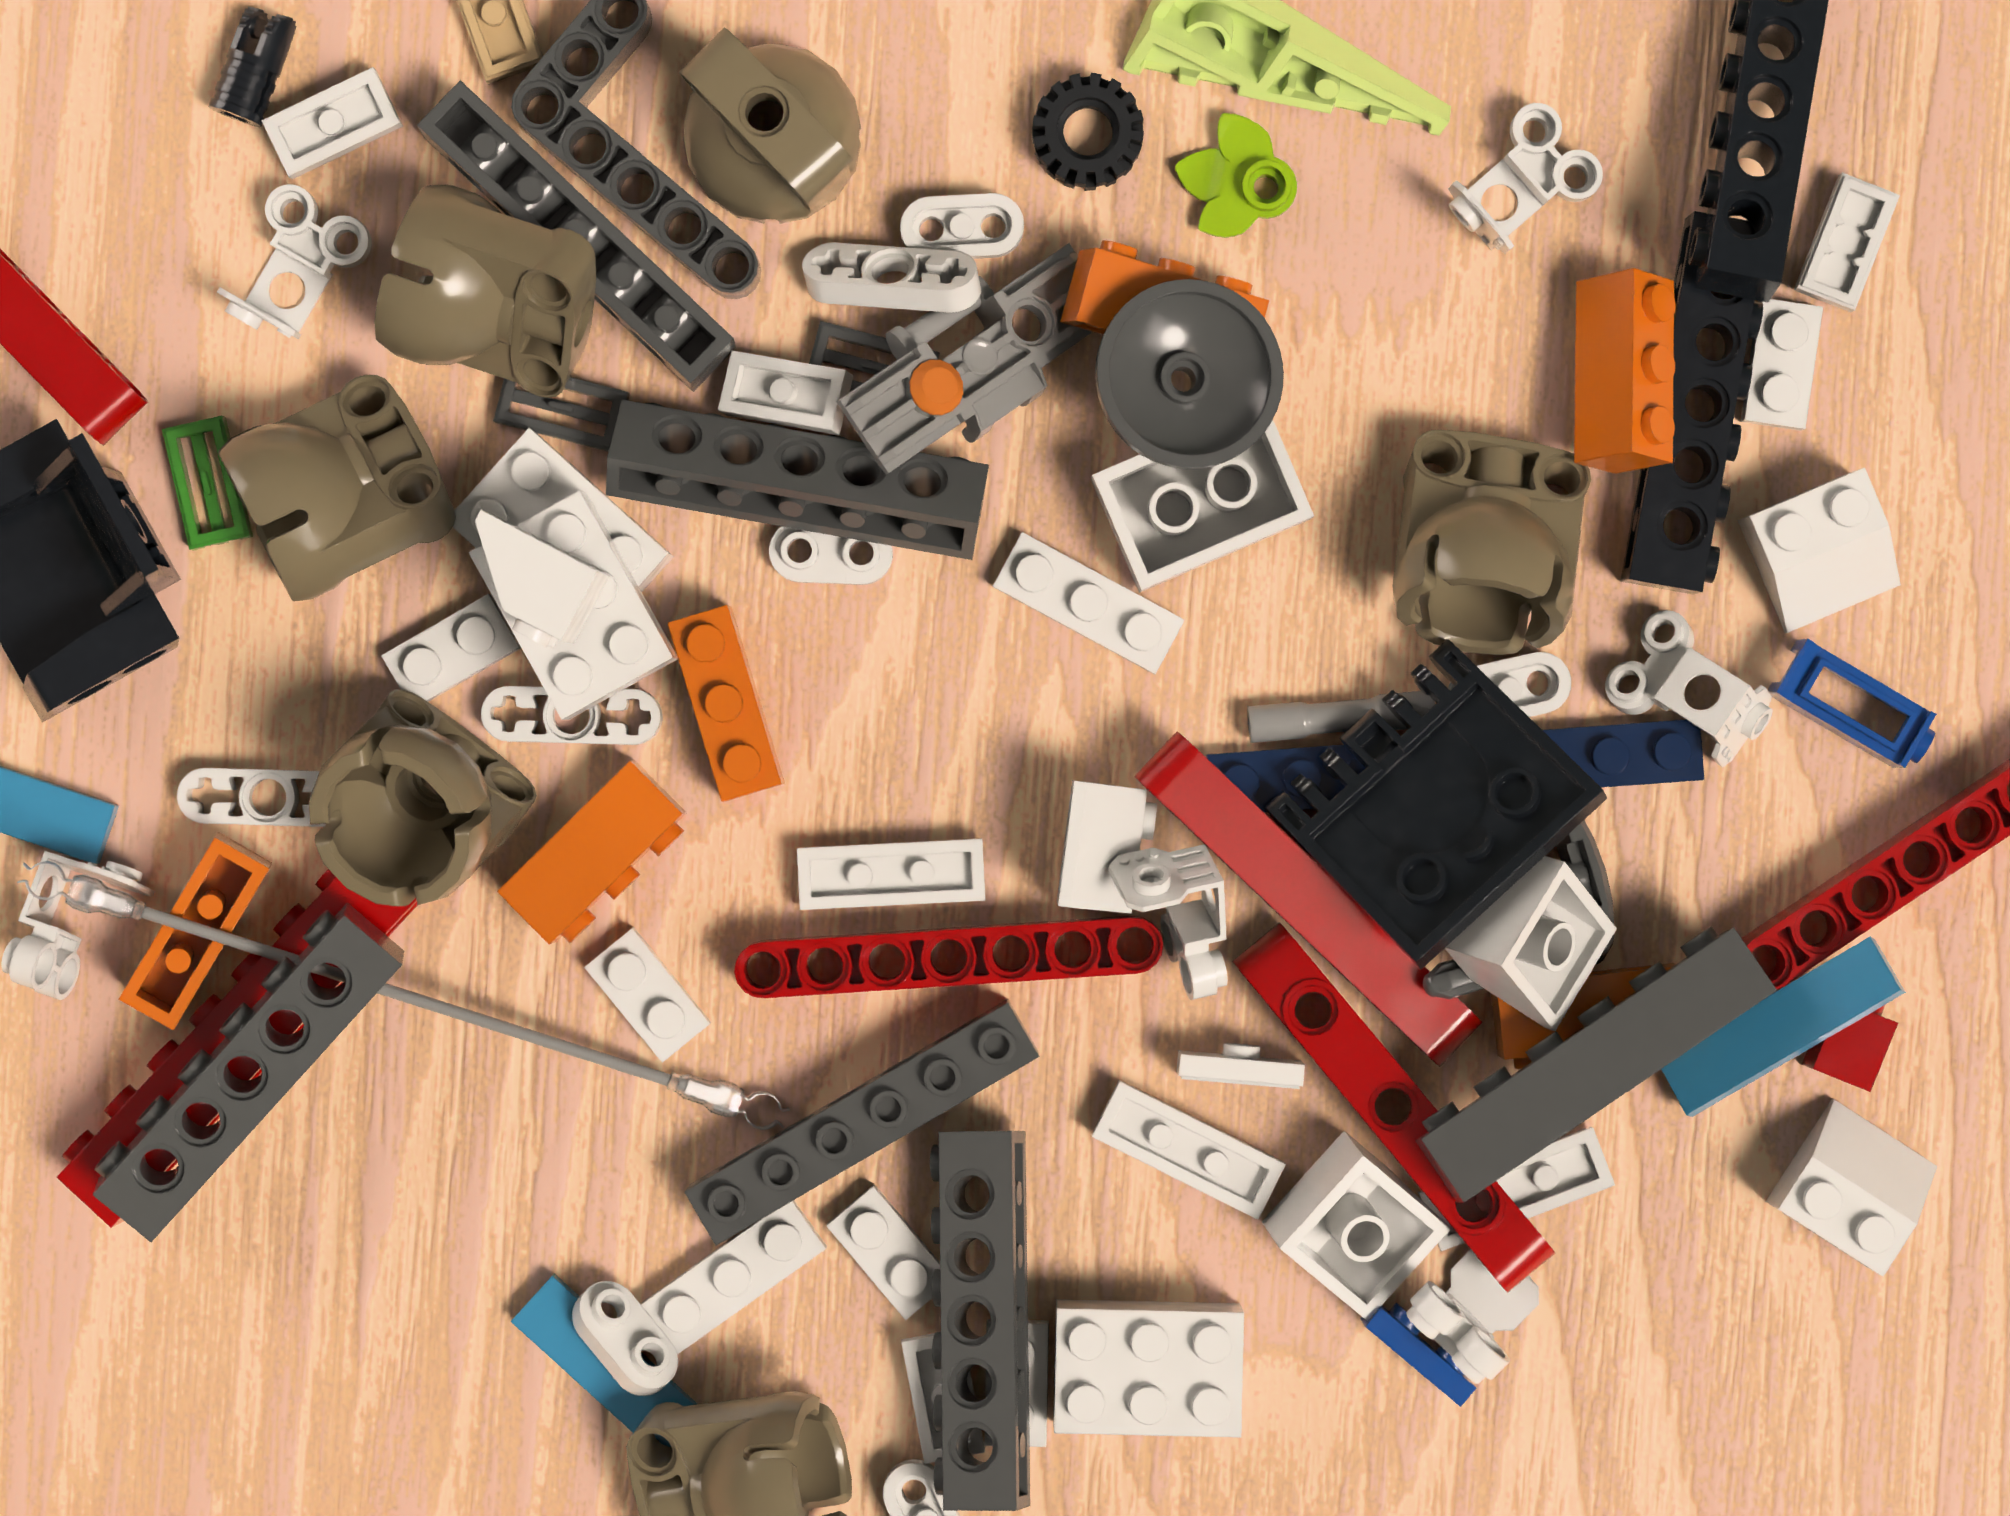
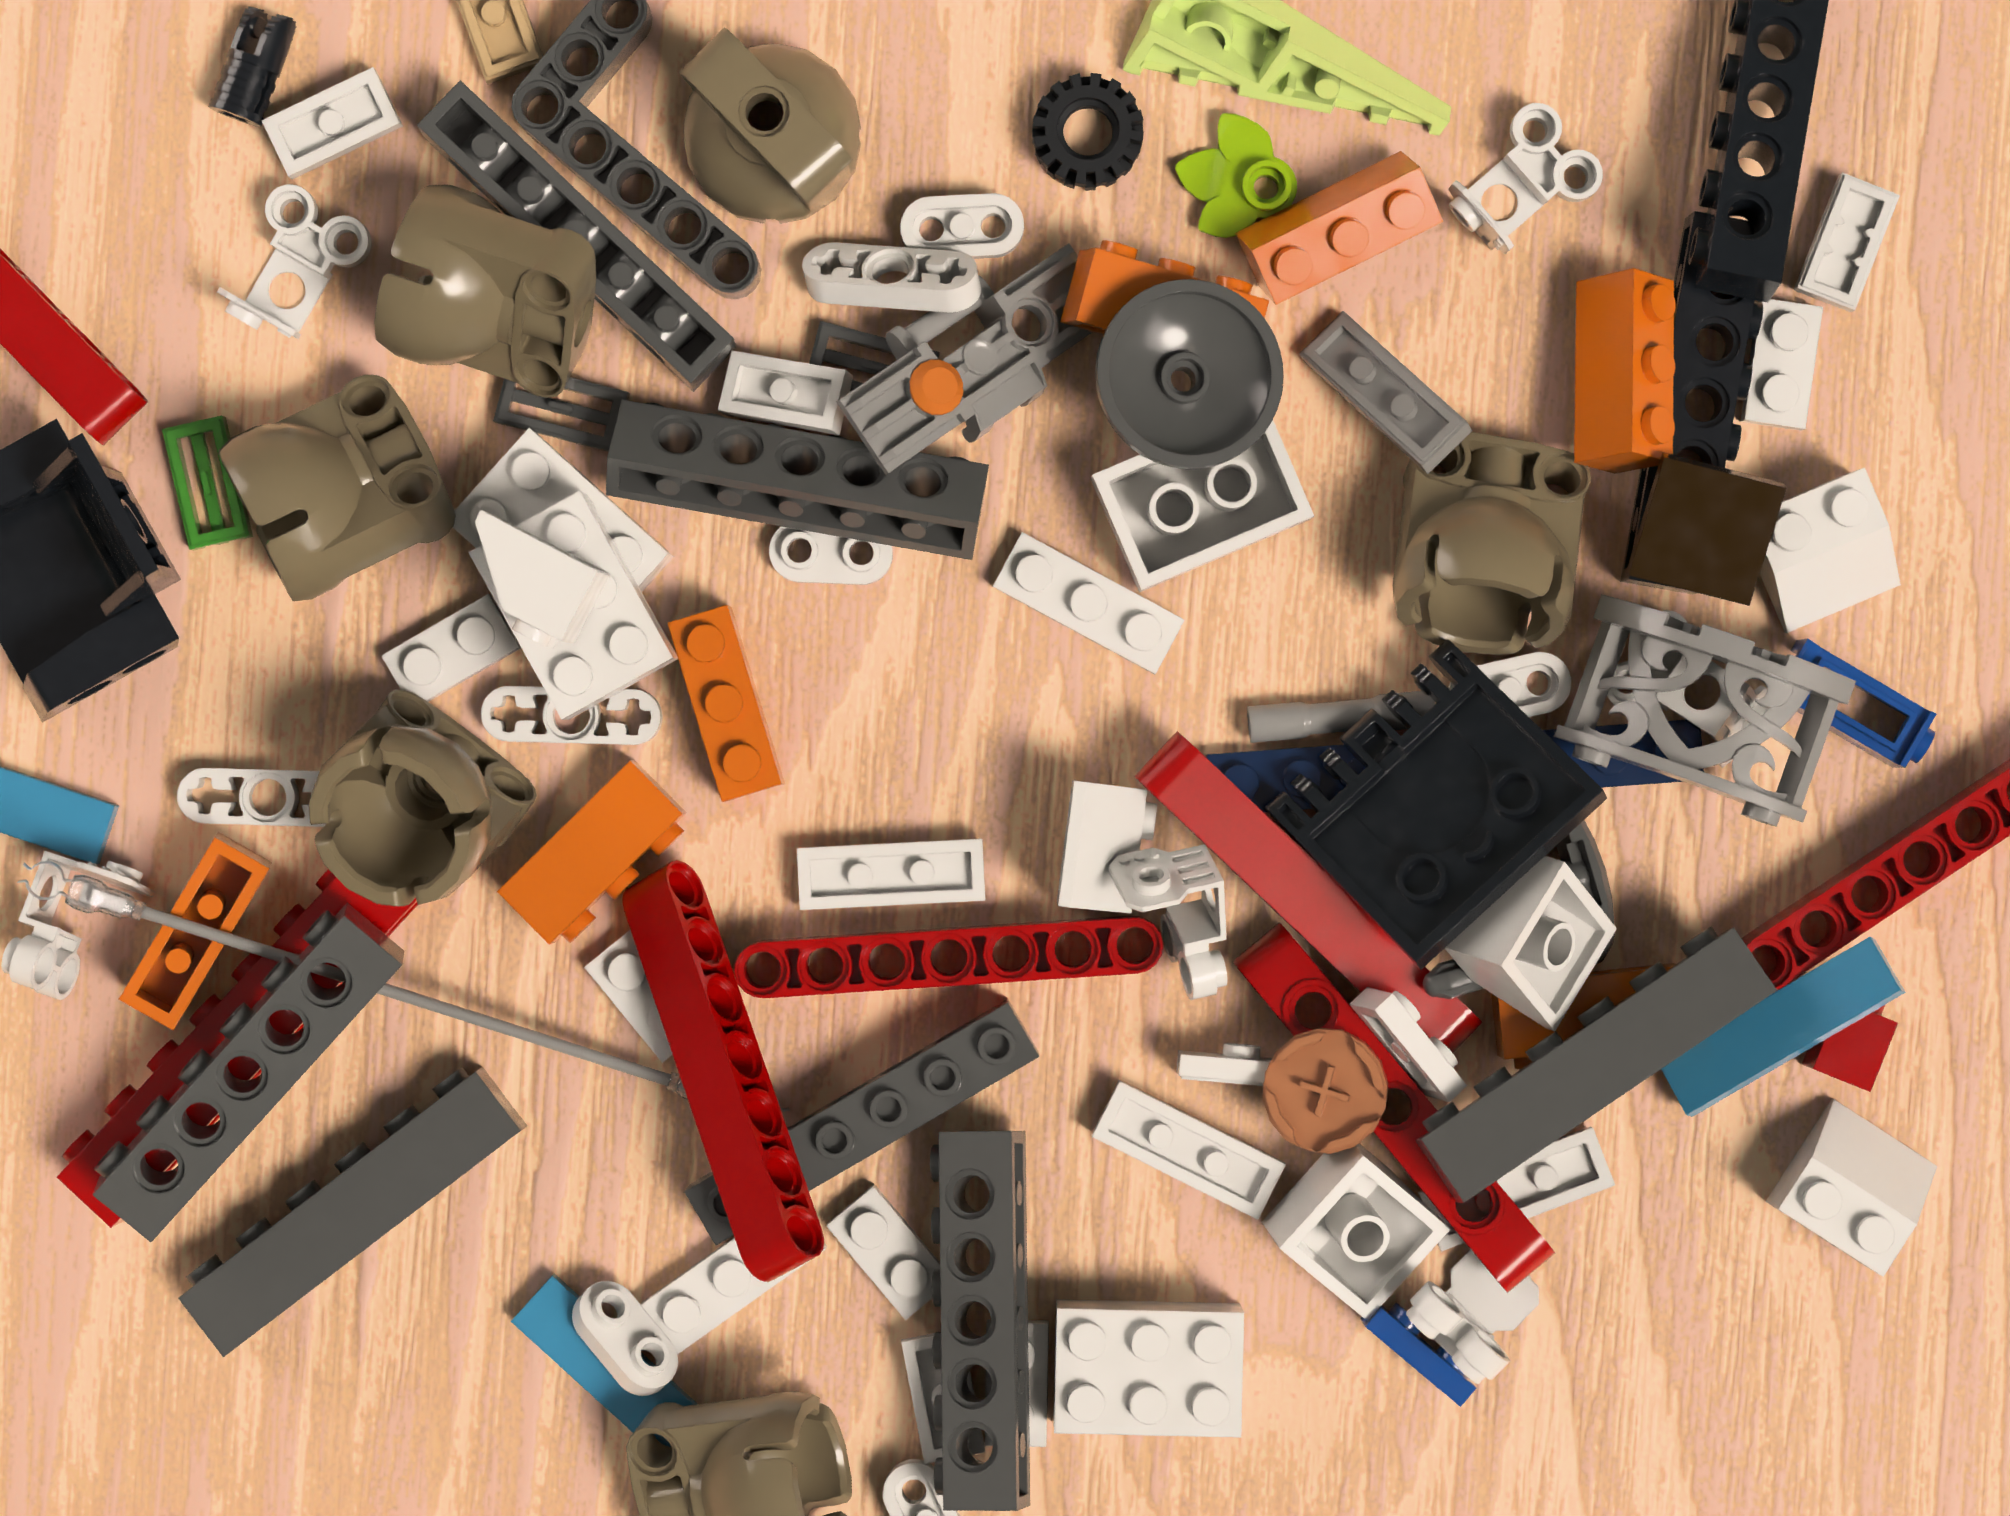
(351, 1211): none -> dark grey brick
(723, 1072): none -> red beam
(1325, 1090): none -> nougat tile
(1339, 227): none -> orange brick
(1385, 392): none -> light grey tile
(1423, 1059): none -> white plate
(1706, 529): none -> dark brown tile
(1787, 684): none -> light grey fence

